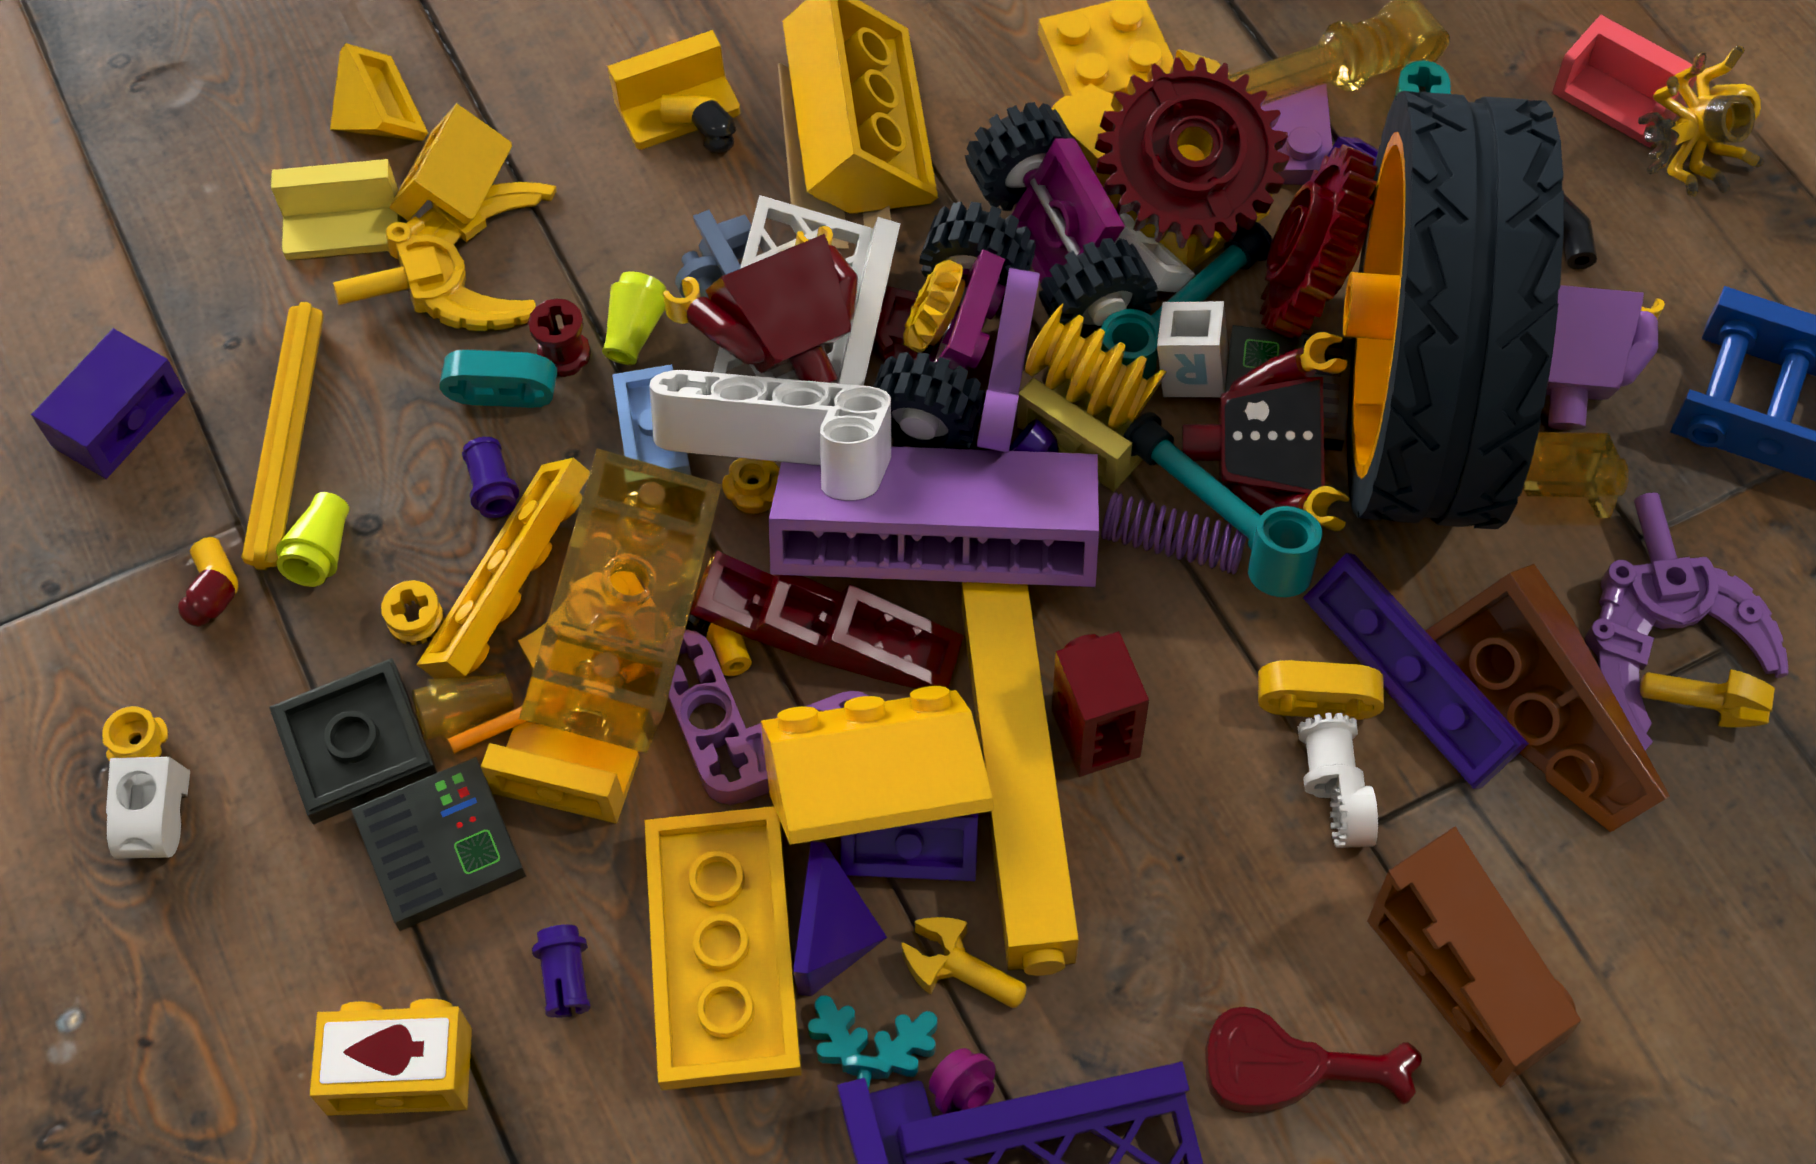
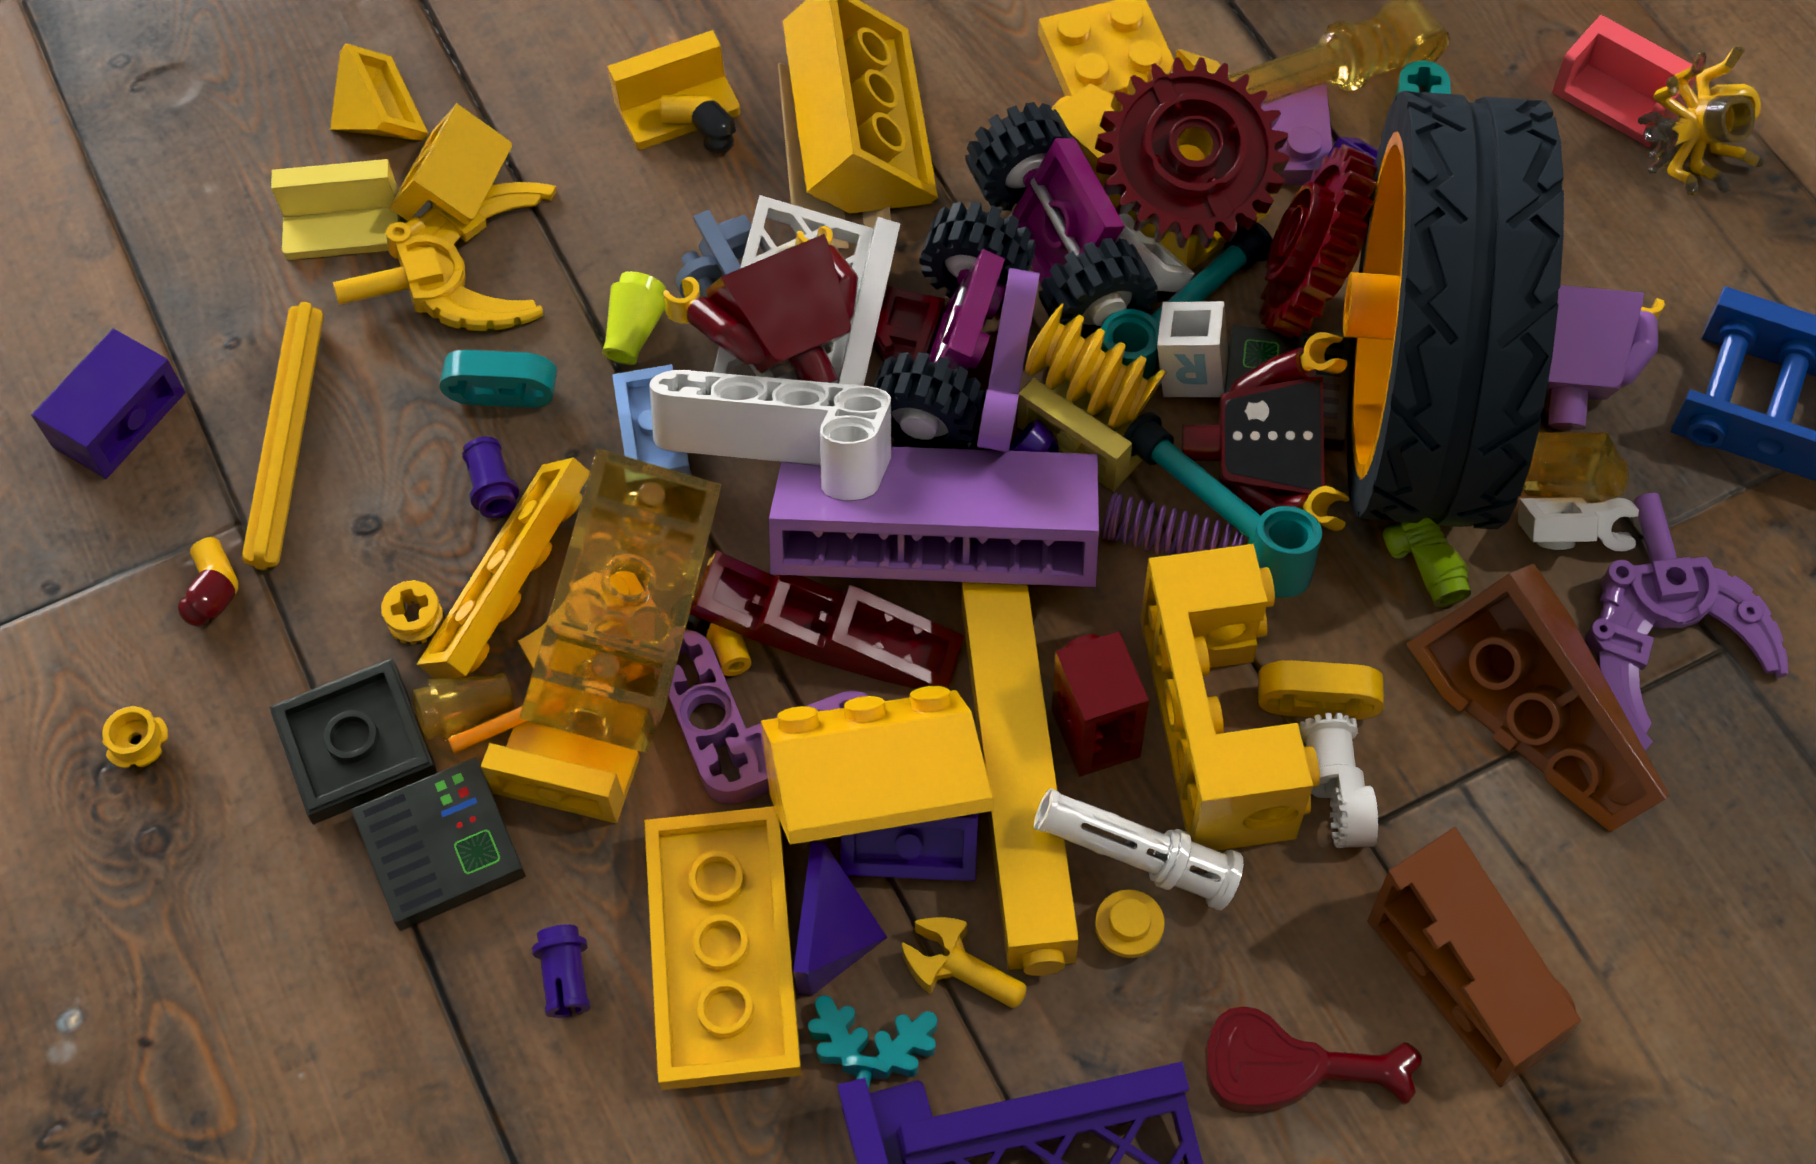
(145, 806): white leg -> none
(313, 543): neon yellow cone -> none
(391, 1059): brick -> none
(549, 337): dark red bush -> none
(751, 497): yellow plate -> none
(934, 306): yellow gear -> none
(962, 1081): magenta plate -> none
(1129, 923): none -> yellow plate
(1172, 853): none -> white pin
(1231, 785): none -> yellow plate
(1415, 671): dark purple tile -> none
(1437, 561): none -> lime arm
(1564, 521): none -> white plate
(1578, 237): black arm -> none
(1740, 701): yellow bar -> none

